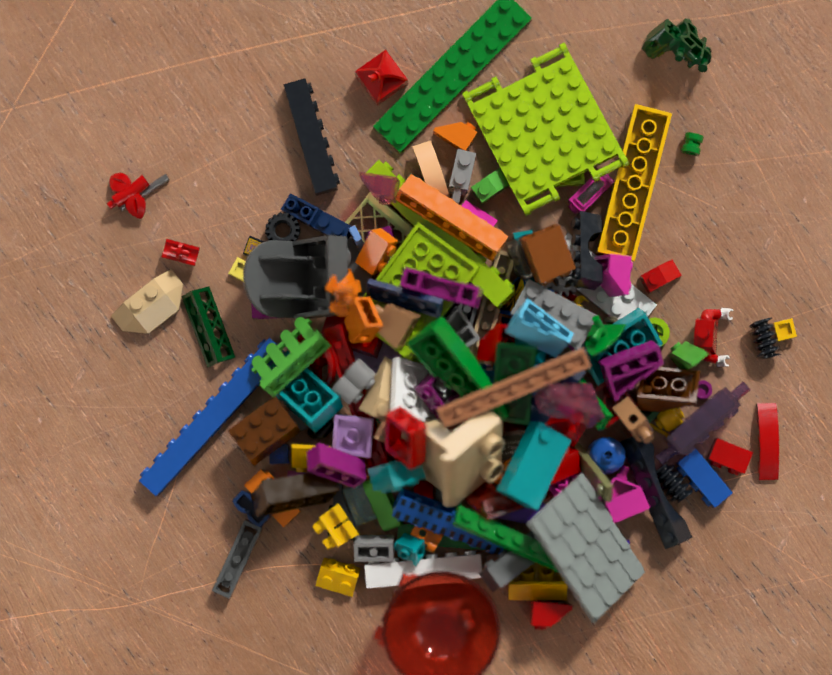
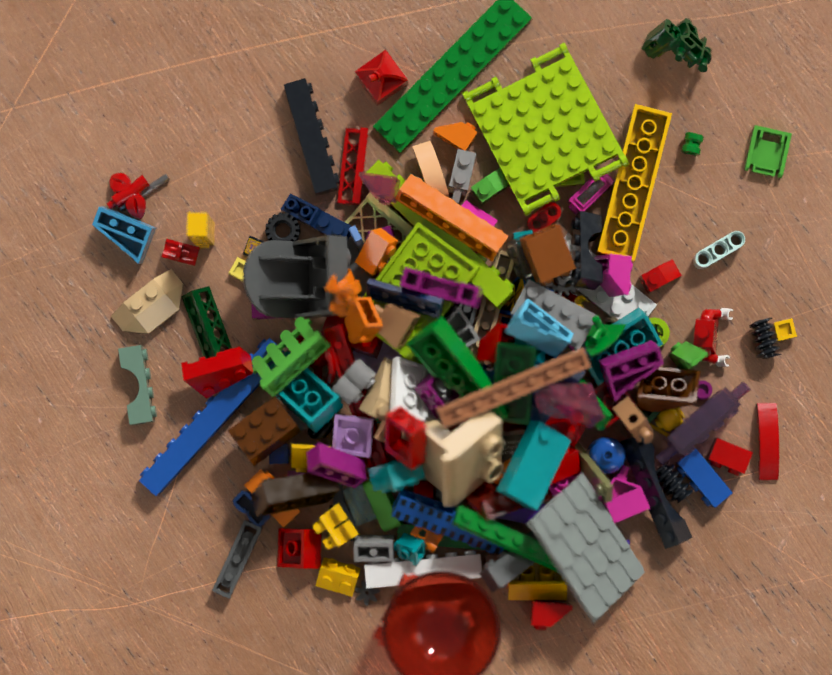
(126, 232): none -> dark azure wedge
(141, 409): none -> sand green arch
(200, 229): none -> yellow brick
(218, 372): none -> red wedge
(299, 548): none -> red slope
(360, 165): none -> red fence
(366, 597): none -> dark grey plant
(543, 217): none -> red plate
(727, 246): none -> light aqua beam
(767, 155): none -> bright green container

